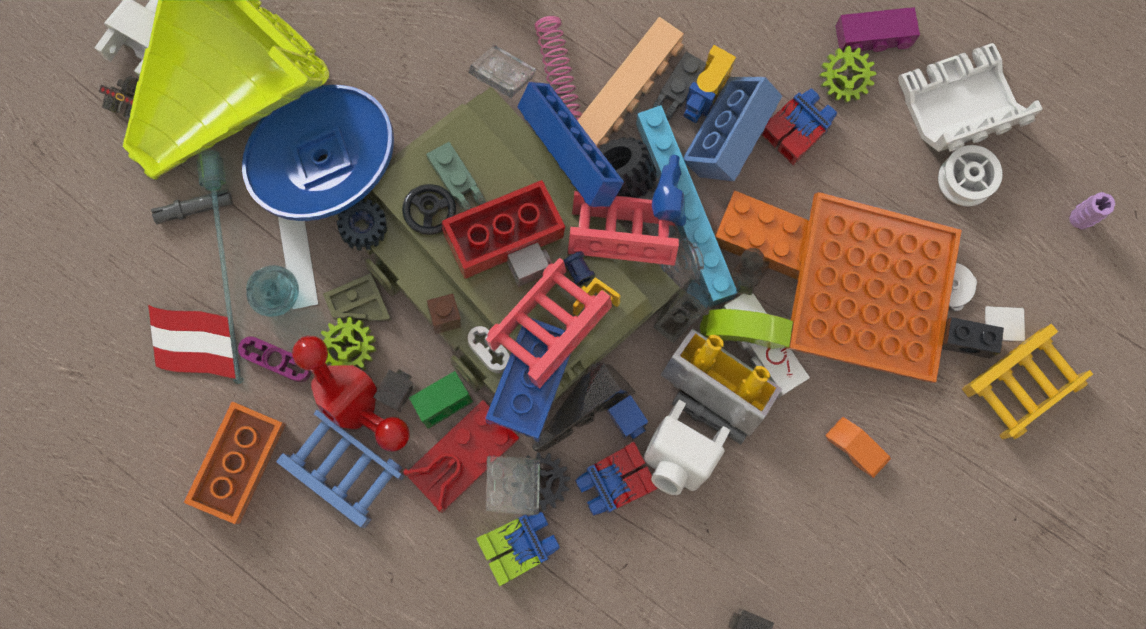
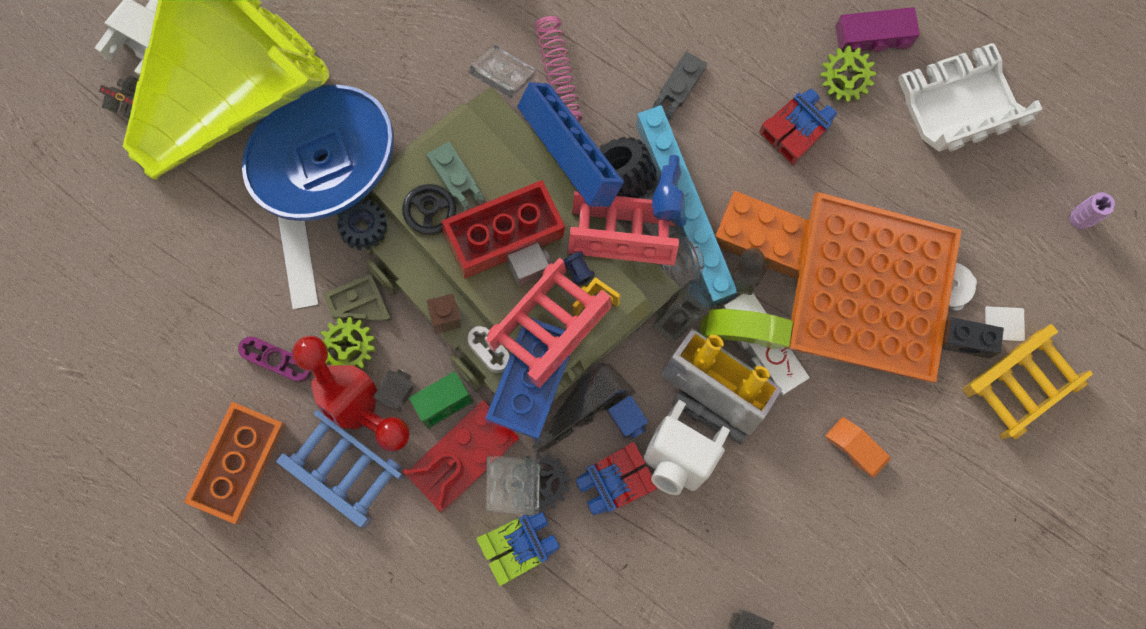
(181, 209): dark grey pin -> none
(196, 338): flag -> none
(272, 290): clear light blue cone -> none
(631, 81): light nougat brick -> none
(709, 83): yellow hips -> none
(732, 128): medium blue brick -> none
(970, 175): white wheel -> none

